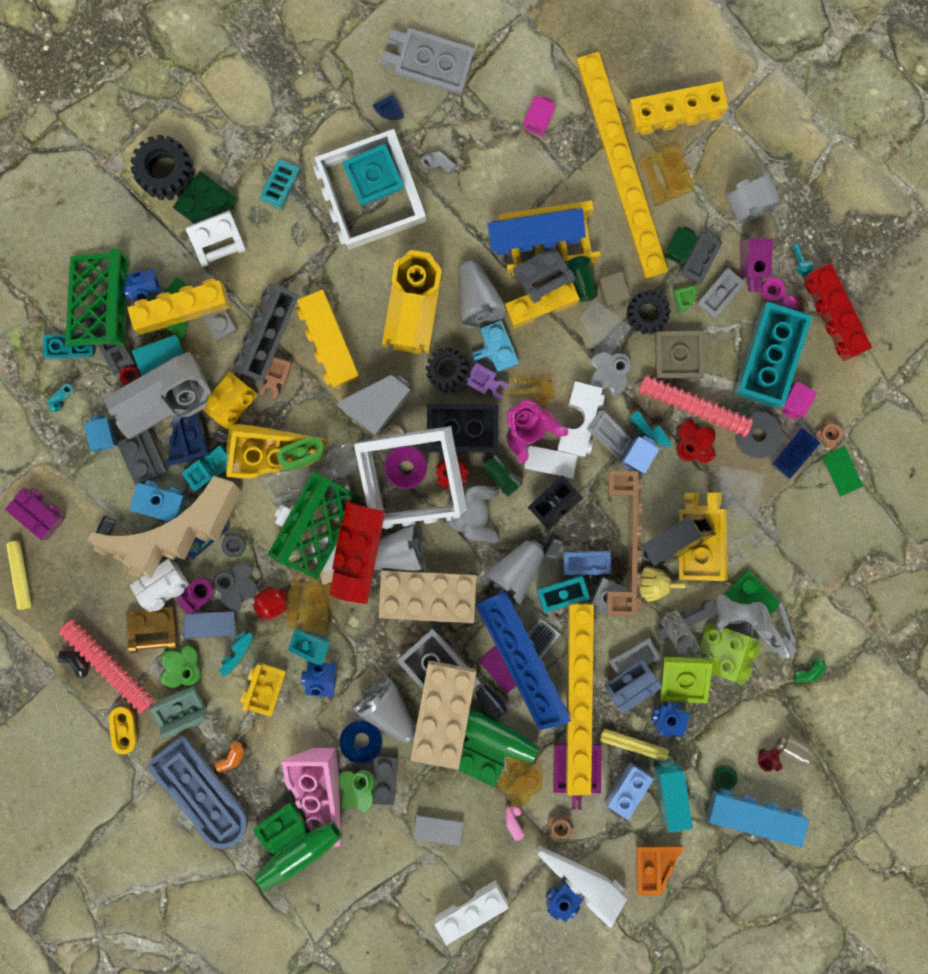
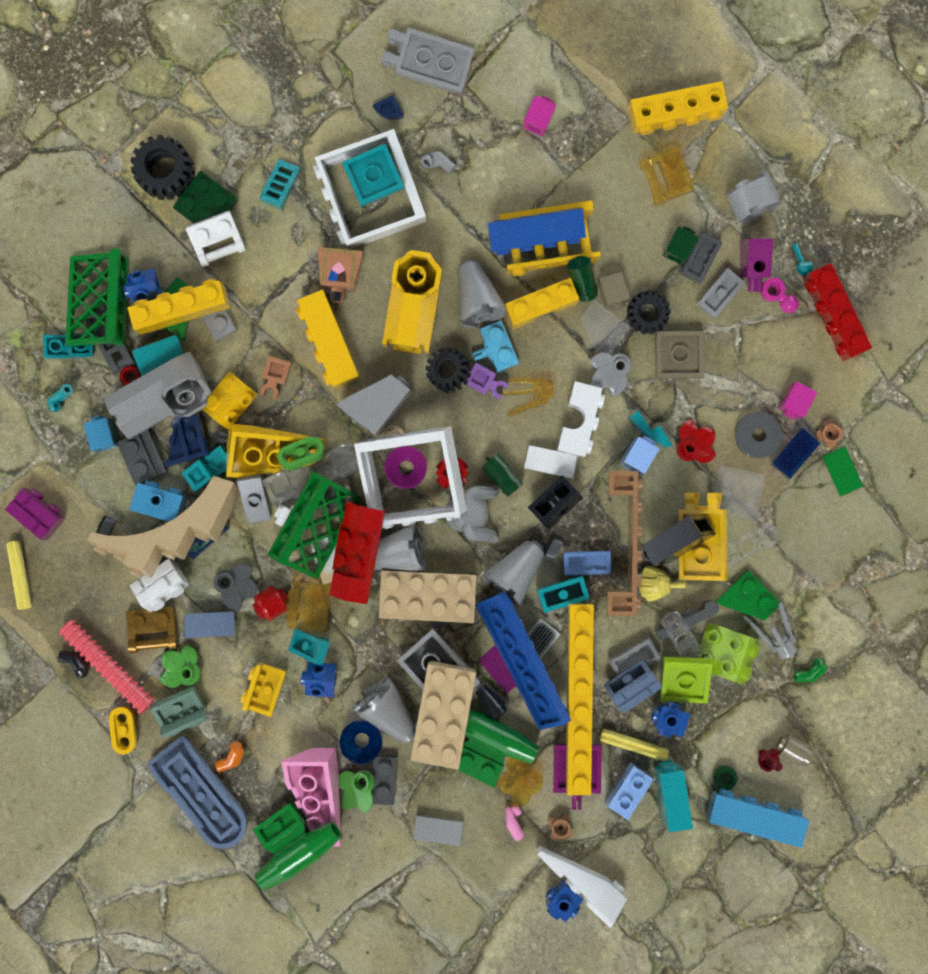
(191, 600): magenta piece -> none
(234, 545): dark grey tile -> none
(241, 647): teal slope -> none
(254, 498): none -> plate
(265, 332): dark grey brick -> none
(339, 271): none -> nougat torso
(462, 919): white arch -> none
(472, 427): black brick -> none
(530, 427): dark pink hair -> none
(541, 268): dark grey plate -> none
(599, 596): light grey brick -> none
(610, 434): light grey tile -> none
(621, 165): yellow plate -> none
(654, 867): orange wing -> none
(684, 297): bright green tile -> none
(696, 406): coral piece -> none
(743, 617): light grey hair -> none
(772, 355): teal brick -> none

